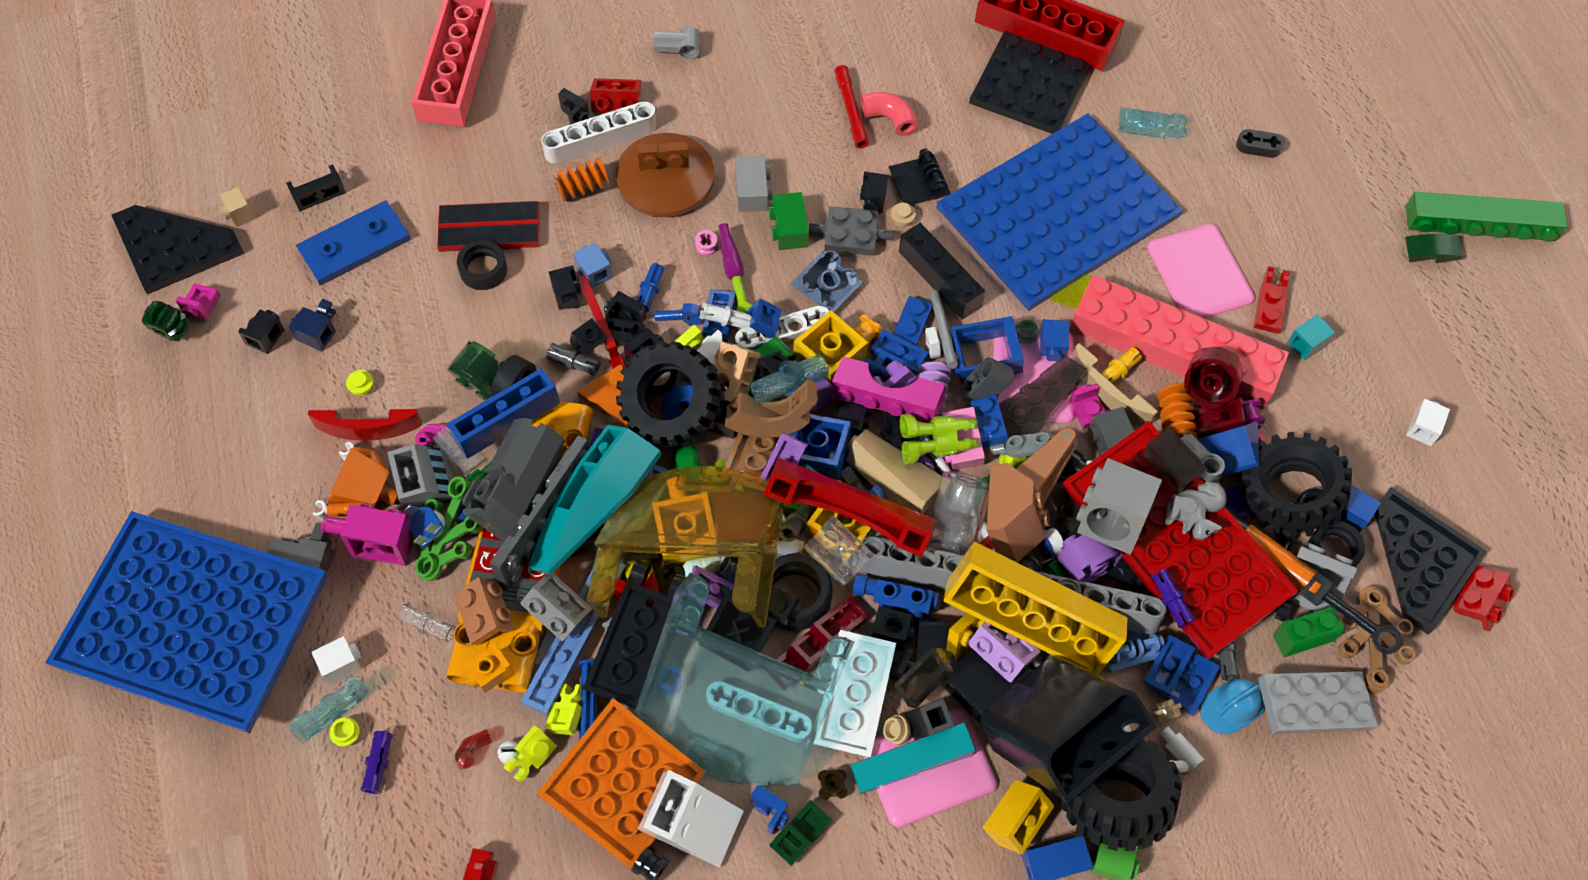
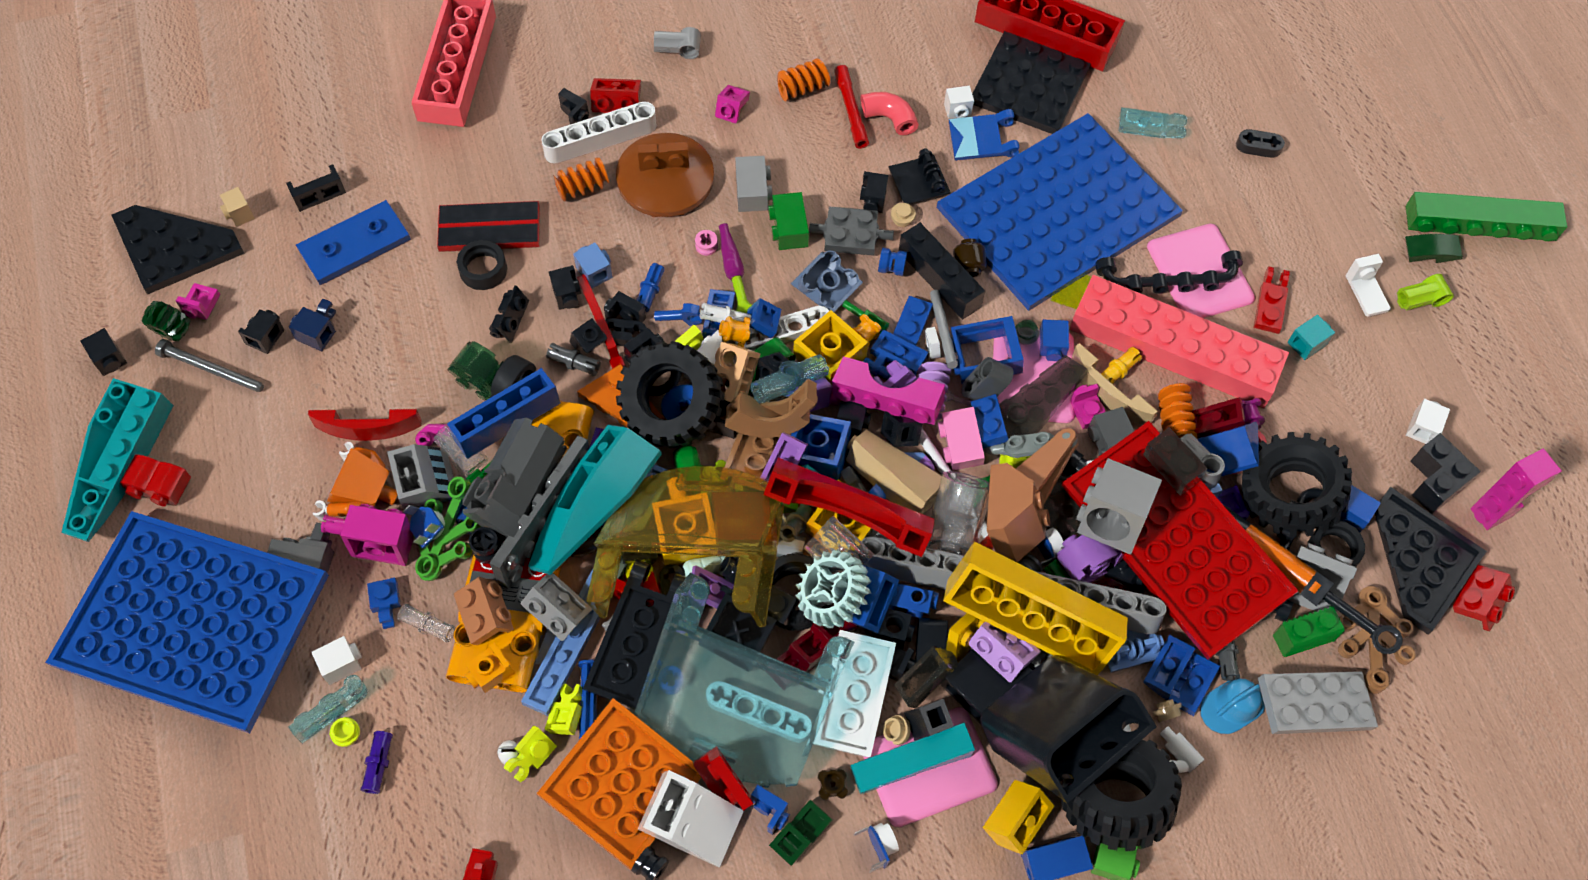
(103, 352): none -> black brick
(120, 428): none -> teal wedge
(155, 480): none -> red brick
(164, 348): none -> dark grey bar
(359, 382): neon yellow plate -> none
(383, 599): none -> blue plate
(468, 746): clear red arm -> none
(482, 539): none -> black wheel
(512, 309): none -> black hinge
(722, 779): none -> red bracket
(730, 102): none -> dark pink bracket
(735, 330): none -> light orange brick
(802, 77): none -> orange piece
(842, 589): none -> light aqua gear
(858, 312): none -> green axle
(882, 590): none -> blue brick
(883, 843): none -> piece
(886, 261): none -> blue wheel
(944, 433): lime piece -> none
(958, 102): none -> white plate
(971, 256): none -> dark brown head
(980, 136): none -> blue flag
(1159, 282): none -> black bar
(1173, 598): dark purple pin -> none
(1192, 506): light grey animal -> none
(1217, 363): dark red brick -> none
(1365, 286): none -> white bracket
(1431, 291): none -> lime piece
(1445, 471): none -> black brick
(1518, 483): none -> dark pink arch

